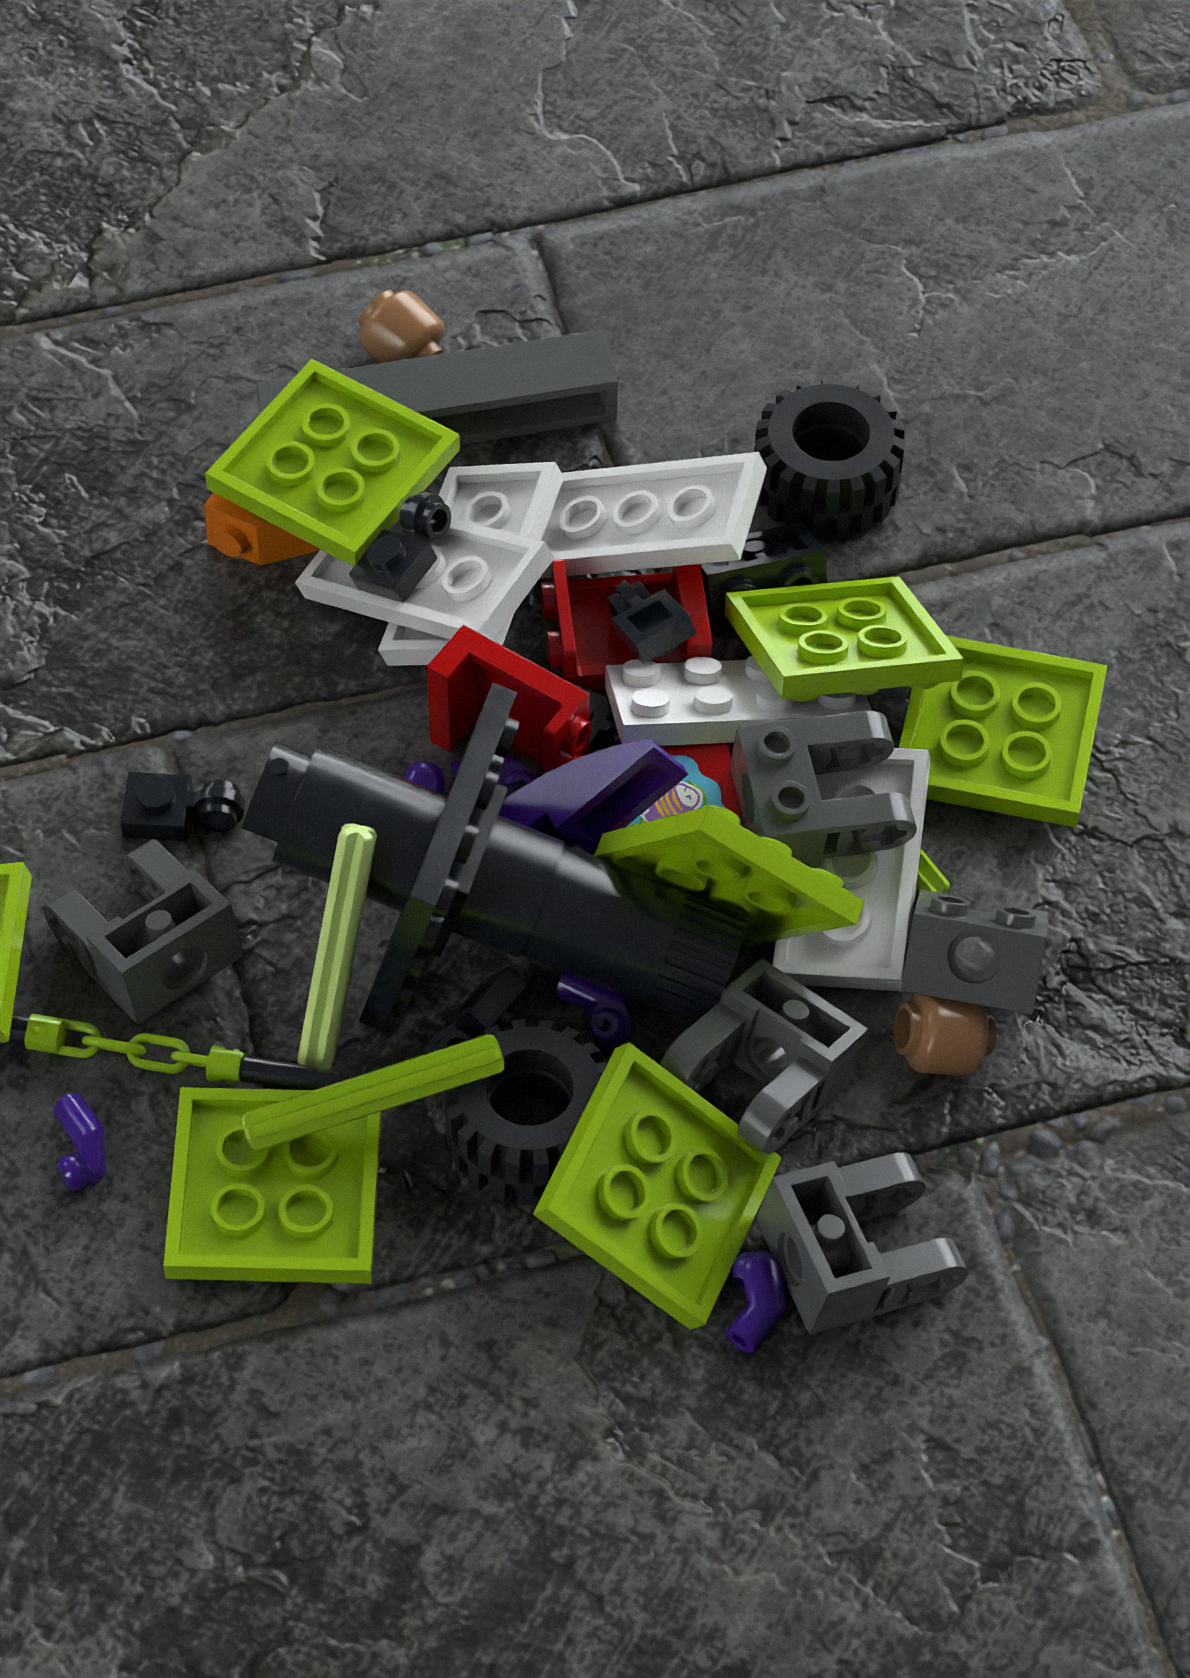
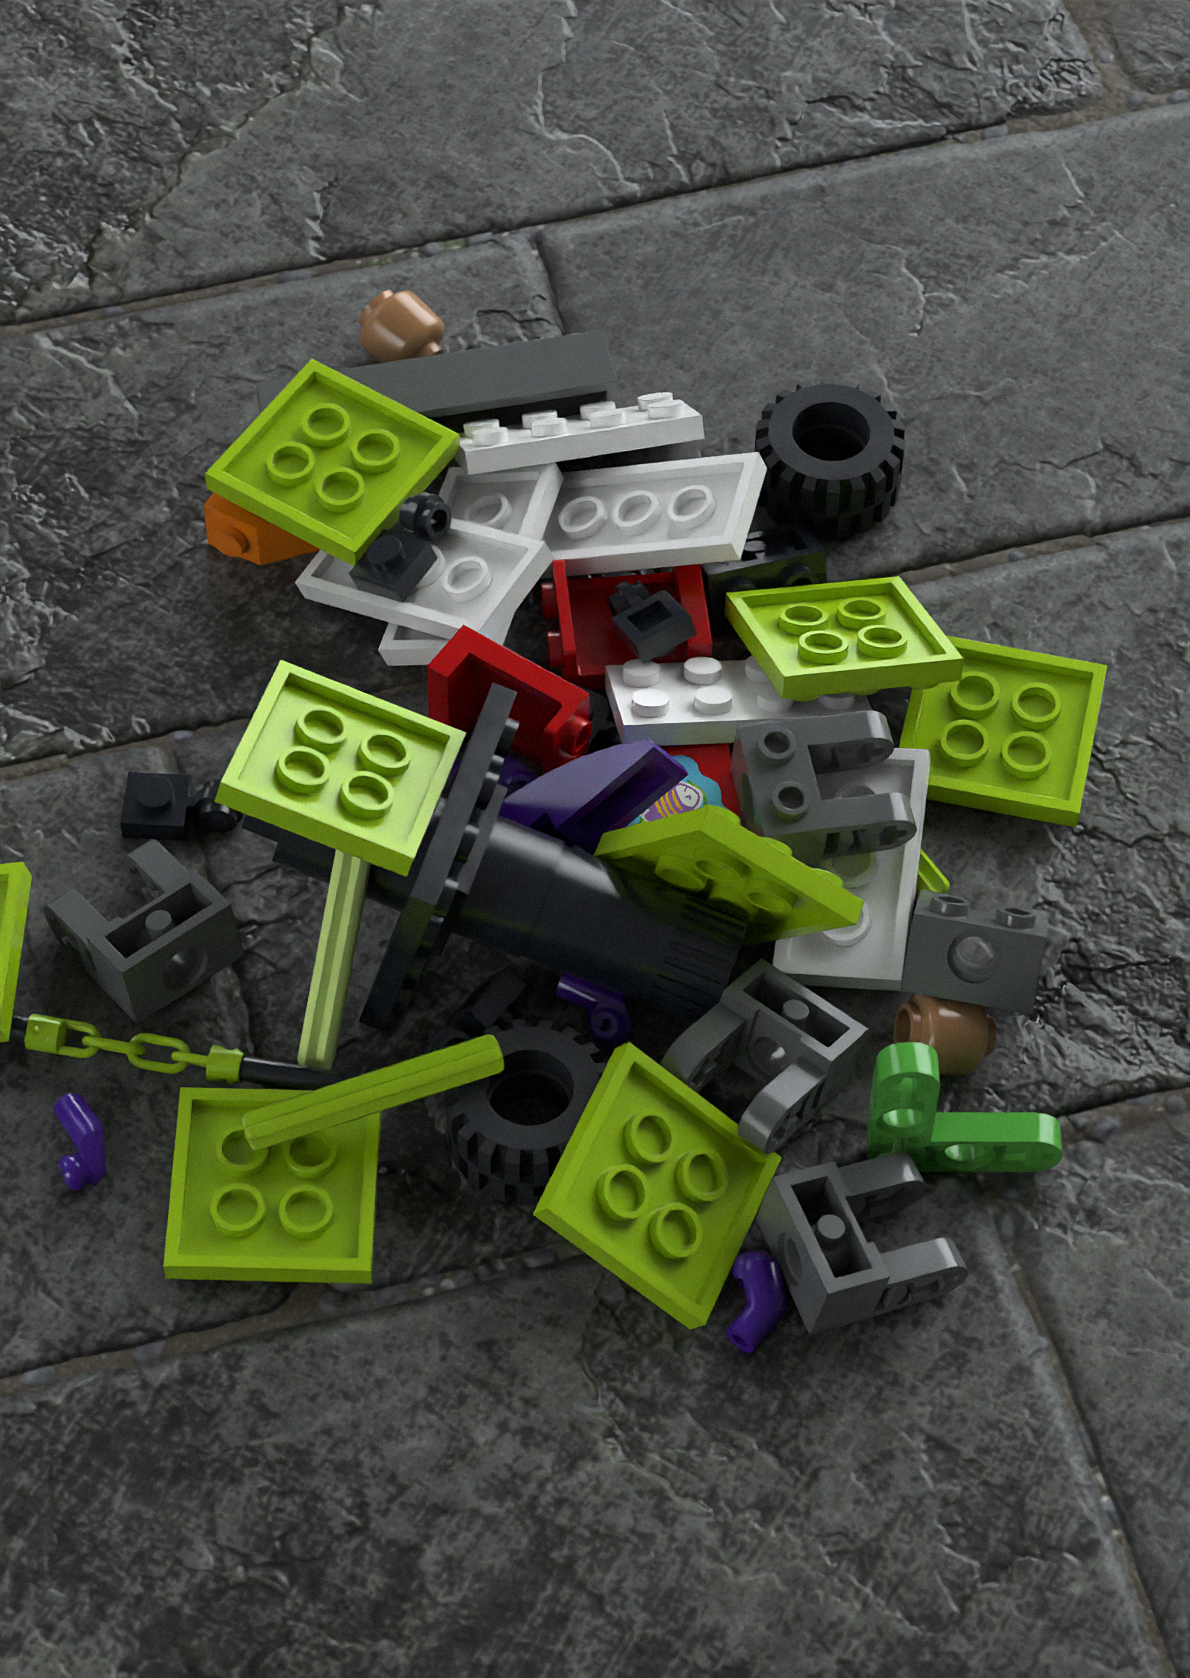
(341, 768): none -> lime plate
(594, 432): none -> white plate
(906, 1121): none -> bright green beam

